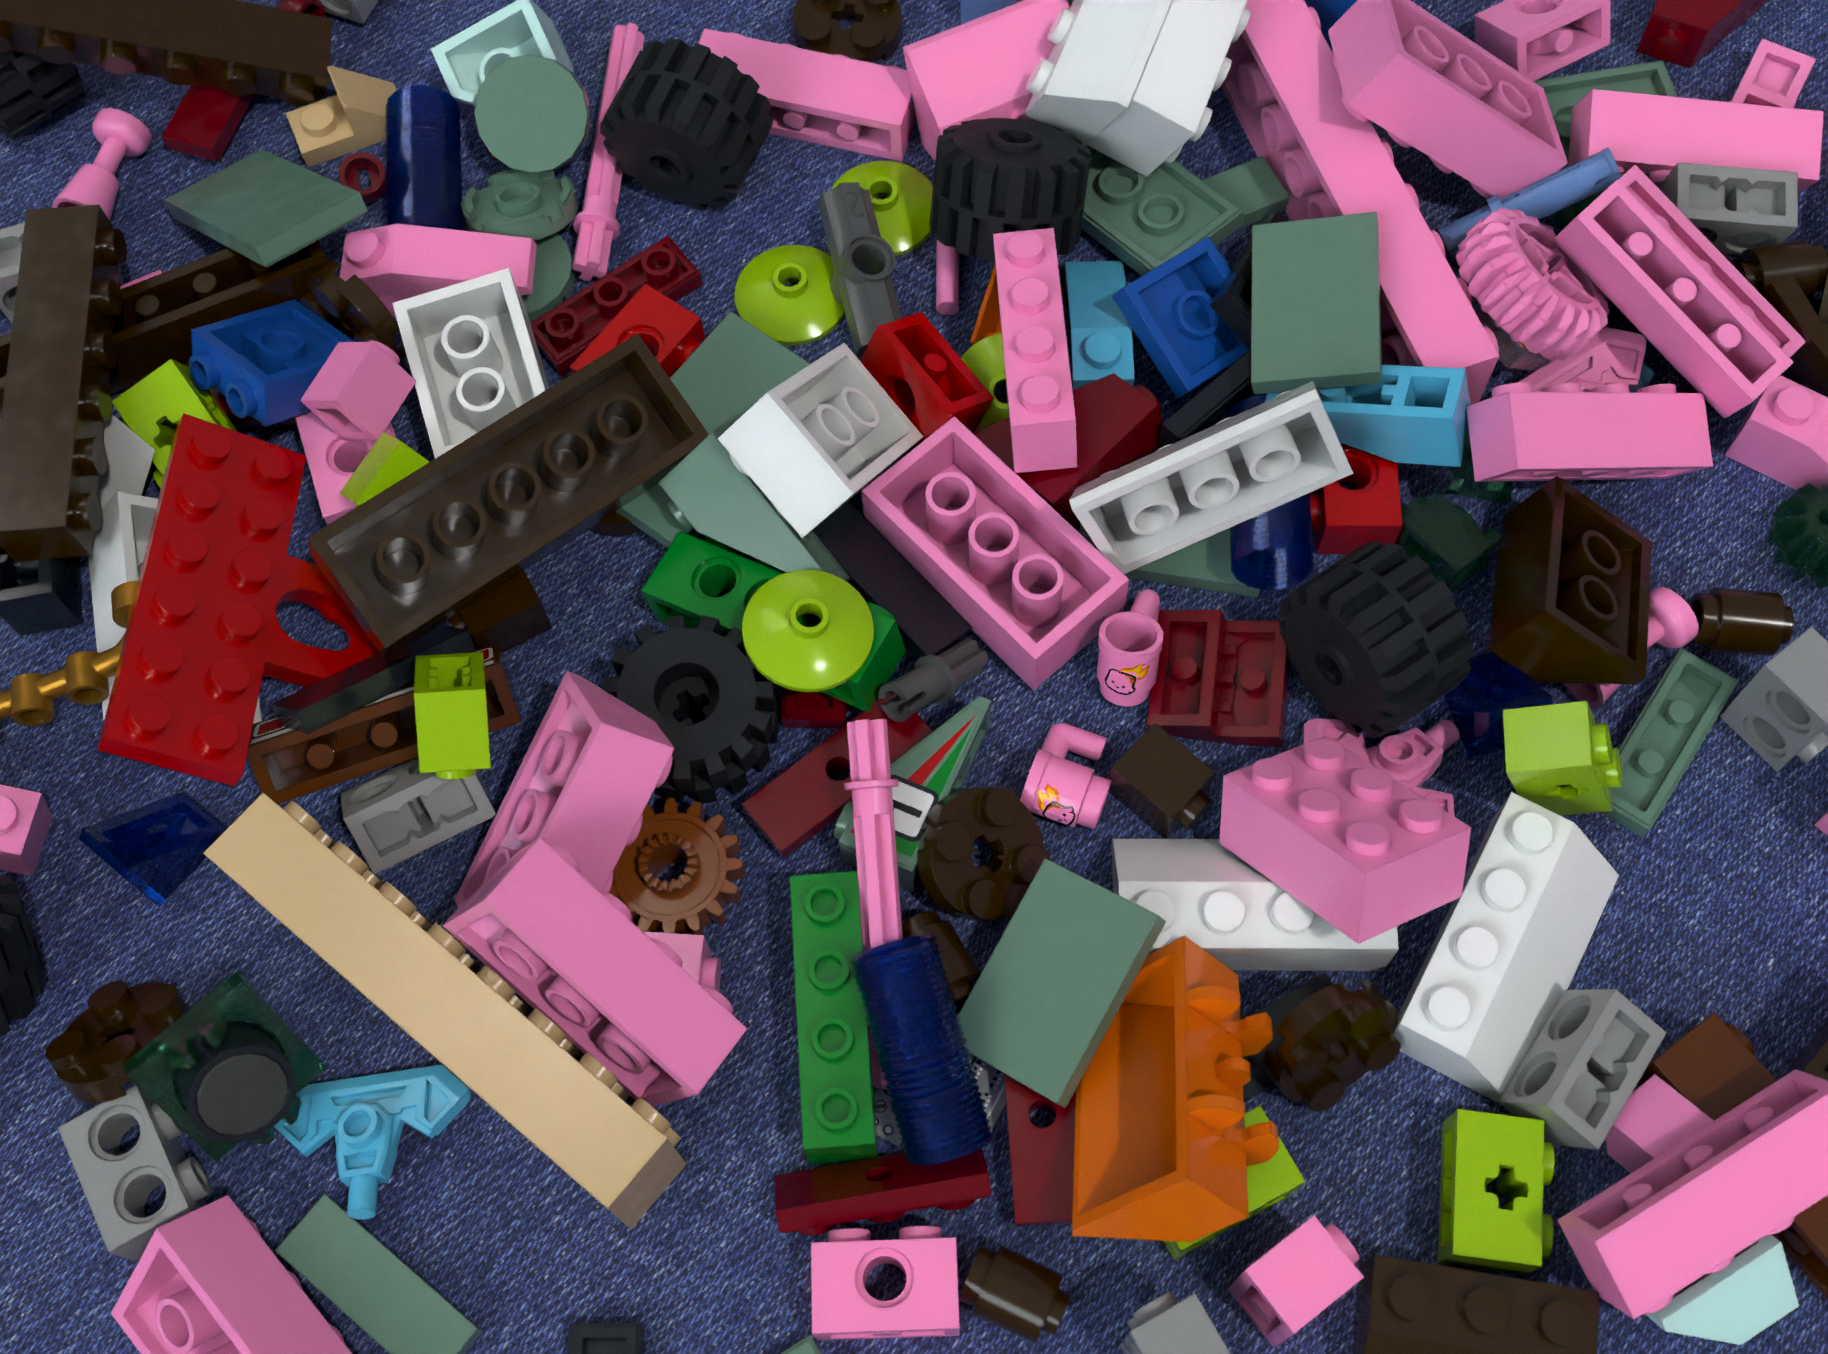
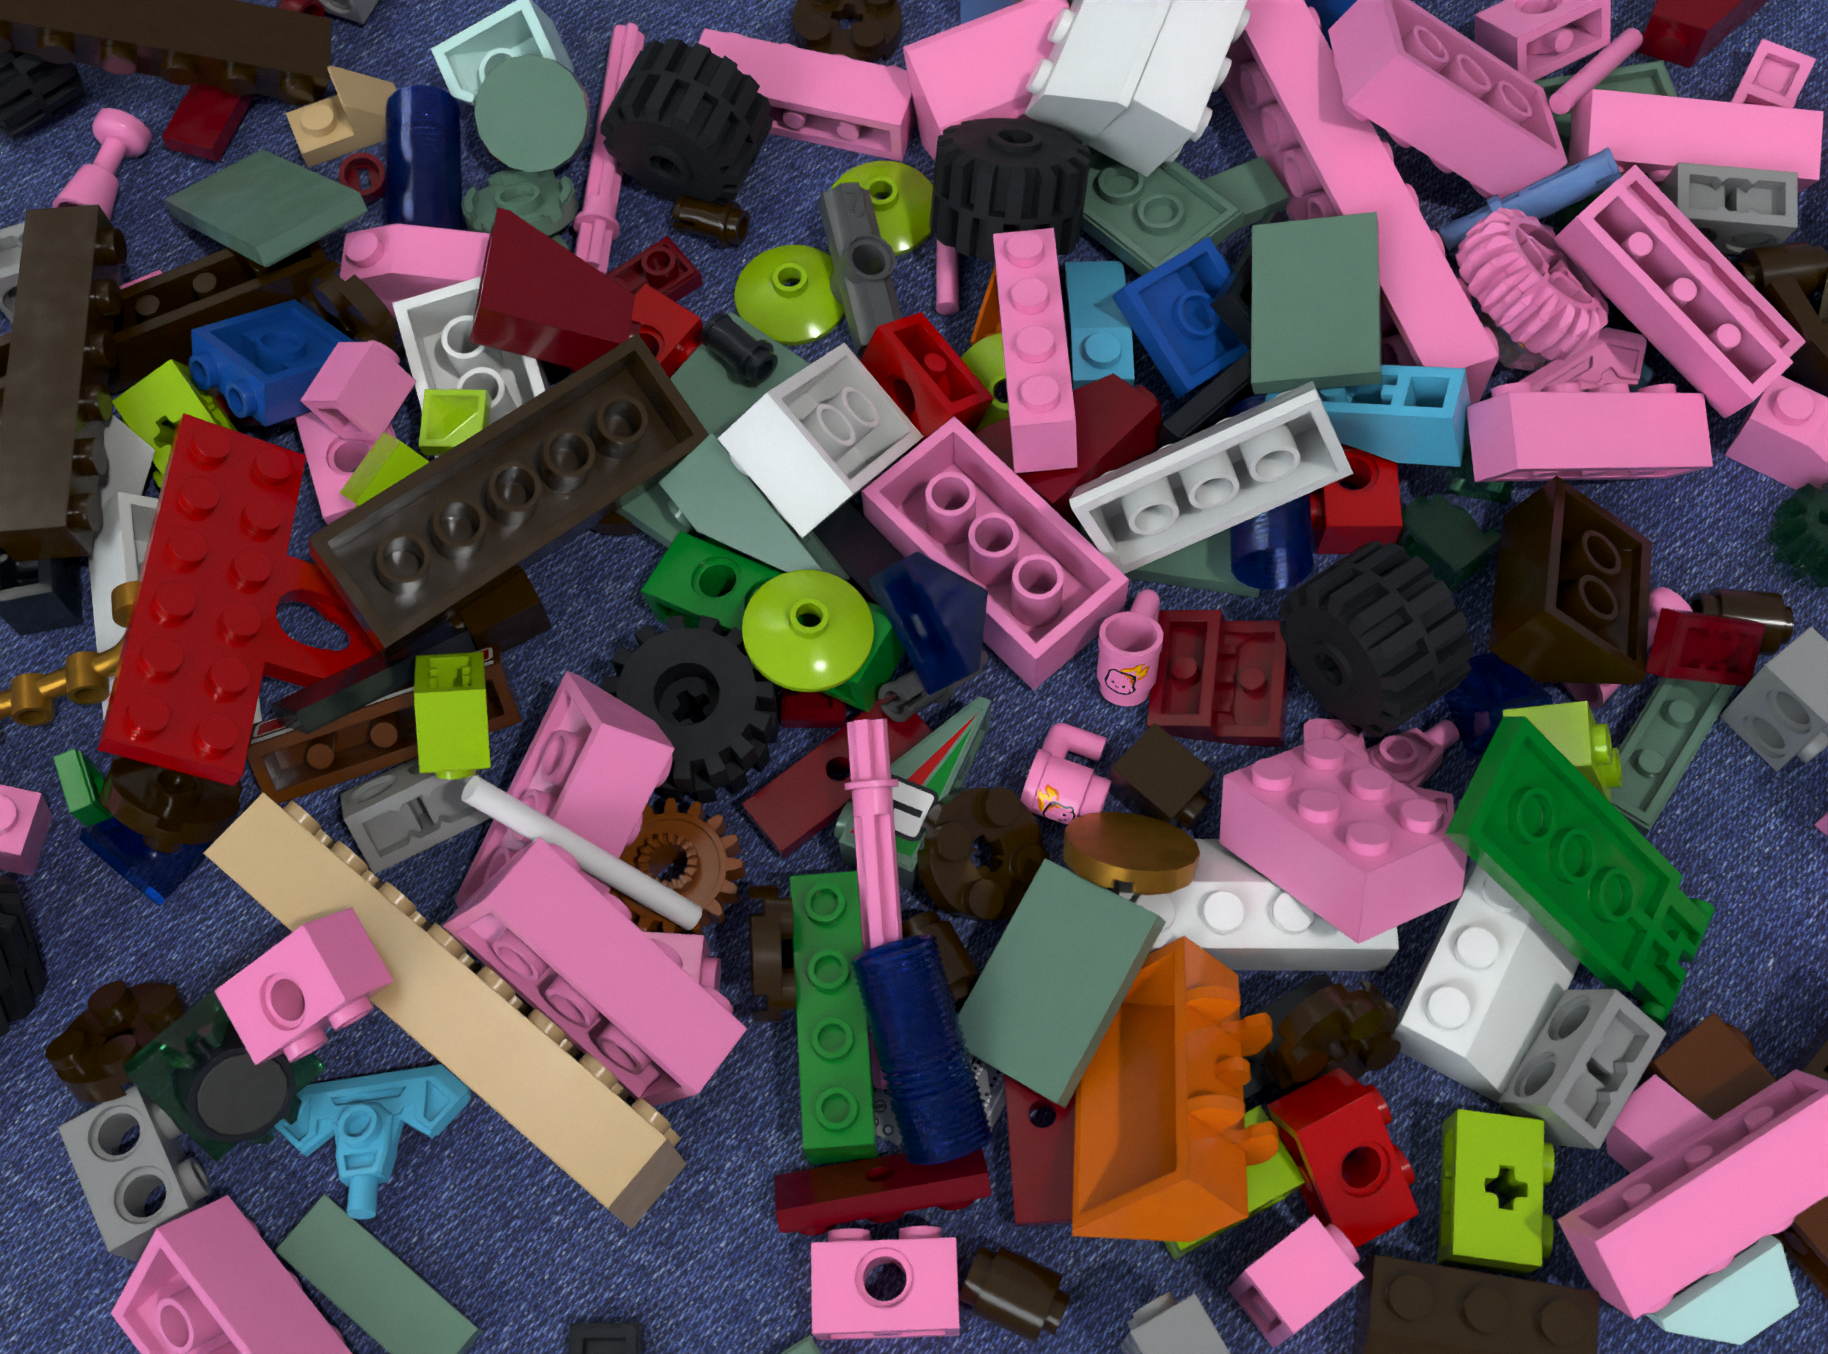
(82, 786): none -> green tile
(168, 804): none -> dark brown plate
(305, 986): none -> bright pink brick
(451, 418): none -> lime tile
(546, 299): none -> dark red slope
(590, 857): none -> white bar
(712, 220): none -> dark brown pin
(750, 358): none -> black pin
(767, 973): none -> dark brown plate
(935, 618): none -> clear blue slope
(1132, 850): none -> pearl gold tile
(1320, 1129): none -> red brick
(1579, 867): none -> green hinge
(1595, 71): none -> bright pink bar
(1705, 647): none -> dark red plate

